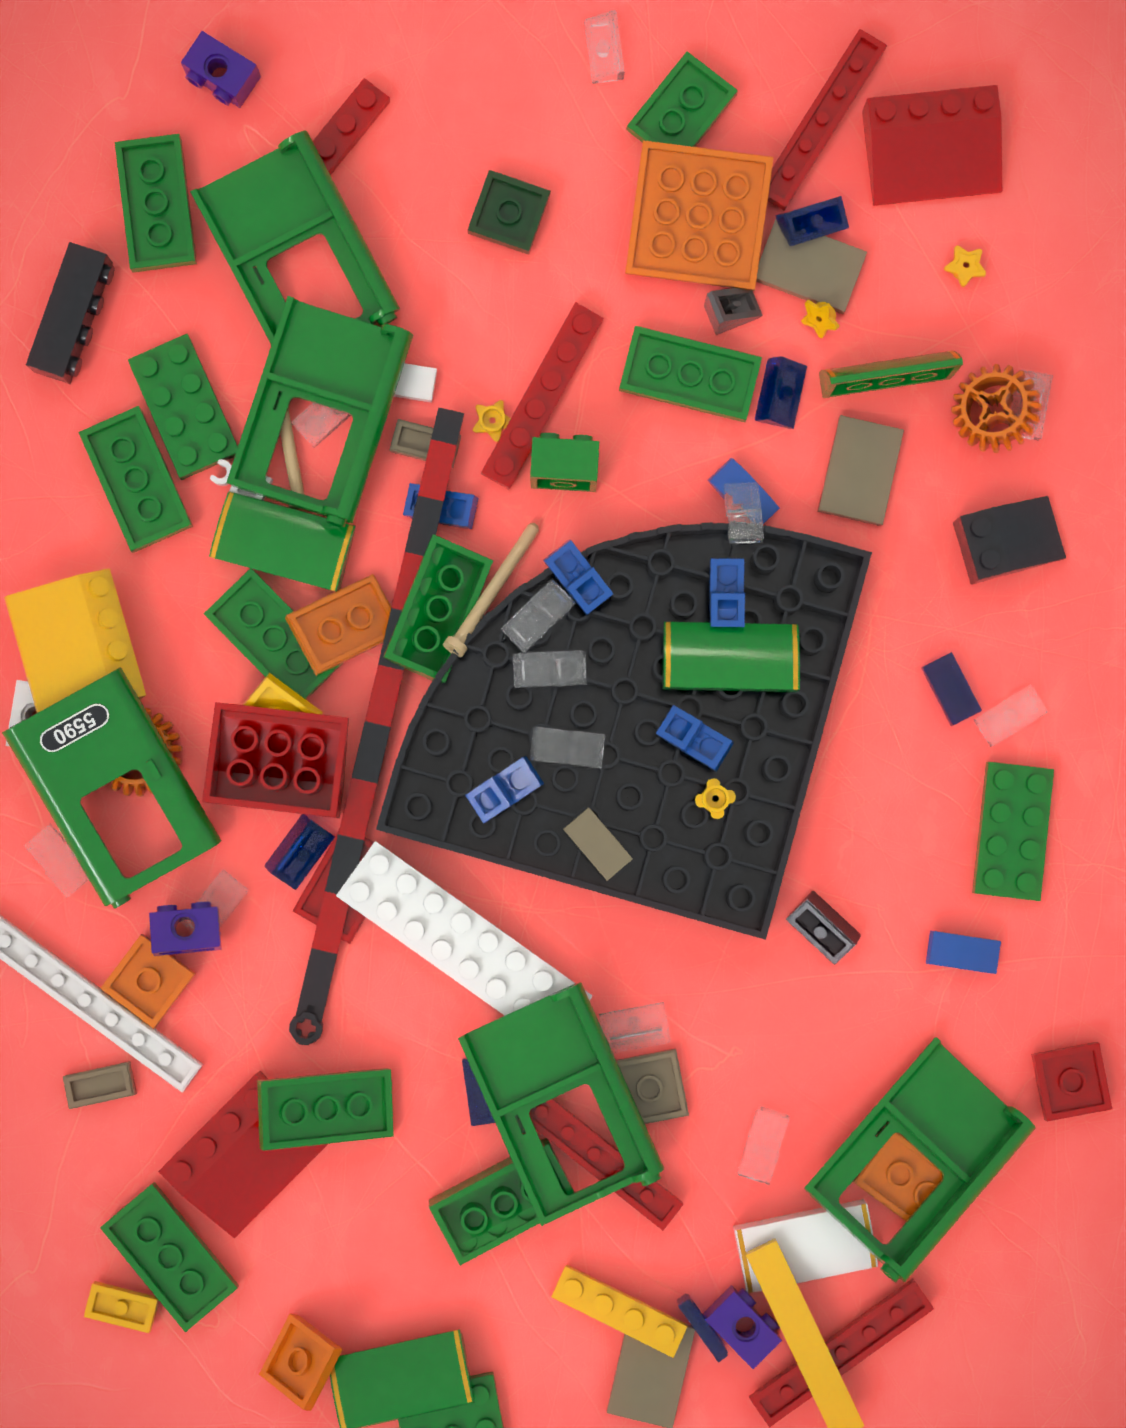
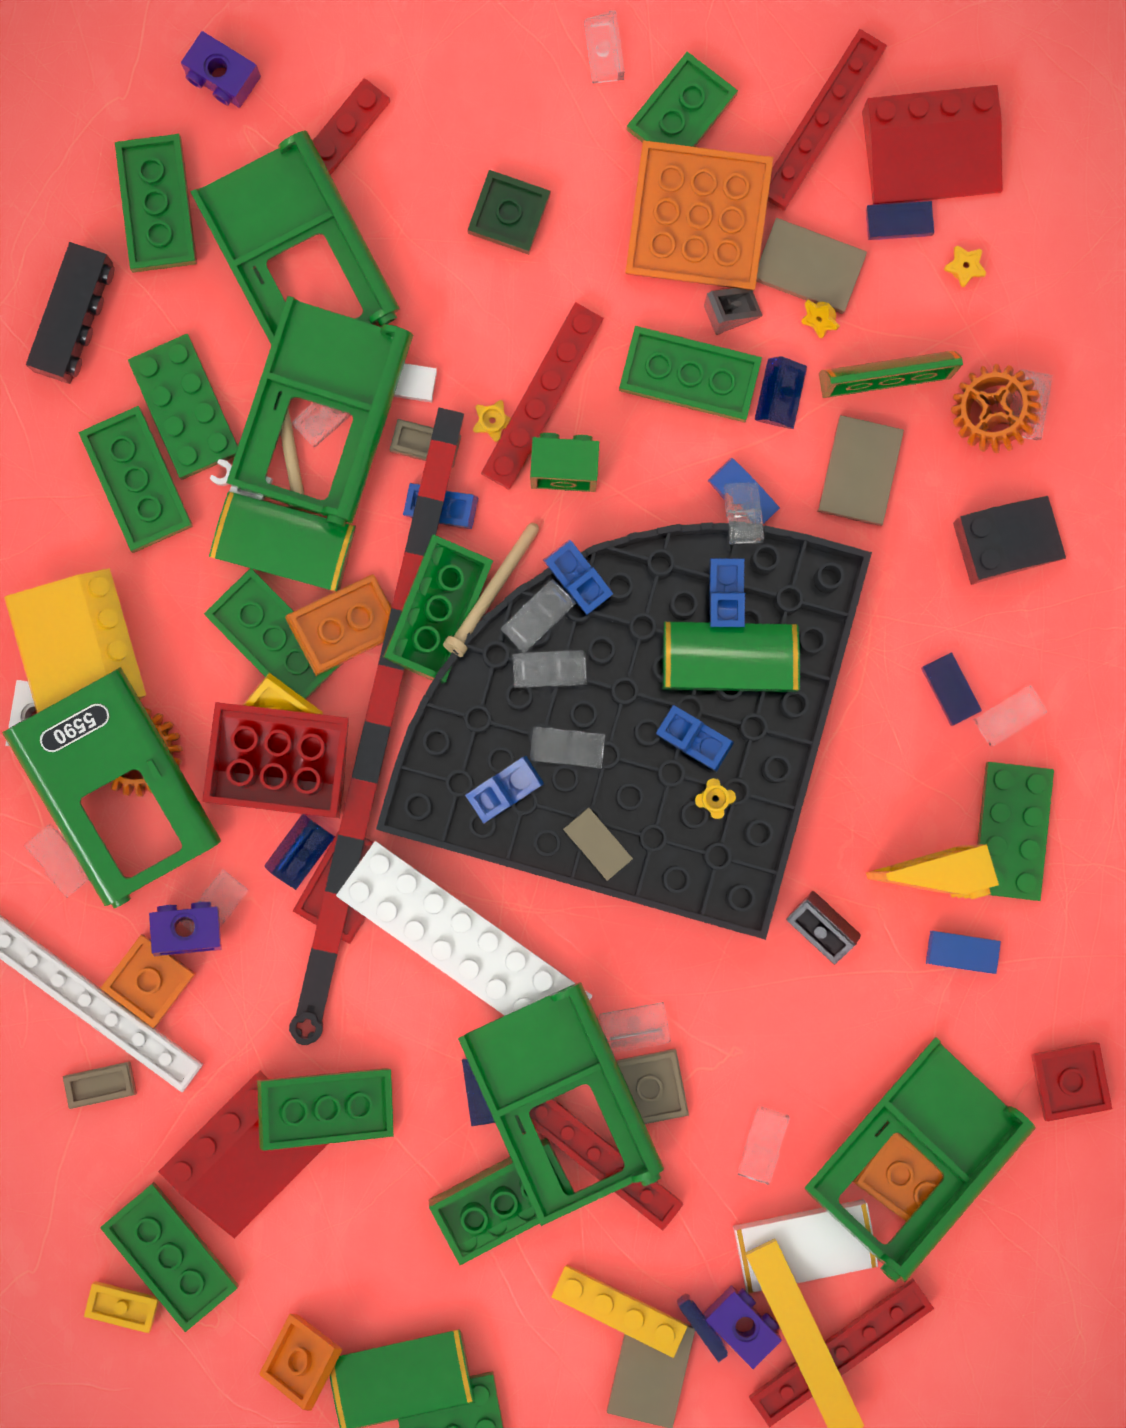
(813, 220): clear blue slope -> none
(900, 220): none -> clear blue tile
(958, 870): none -> yellow slope

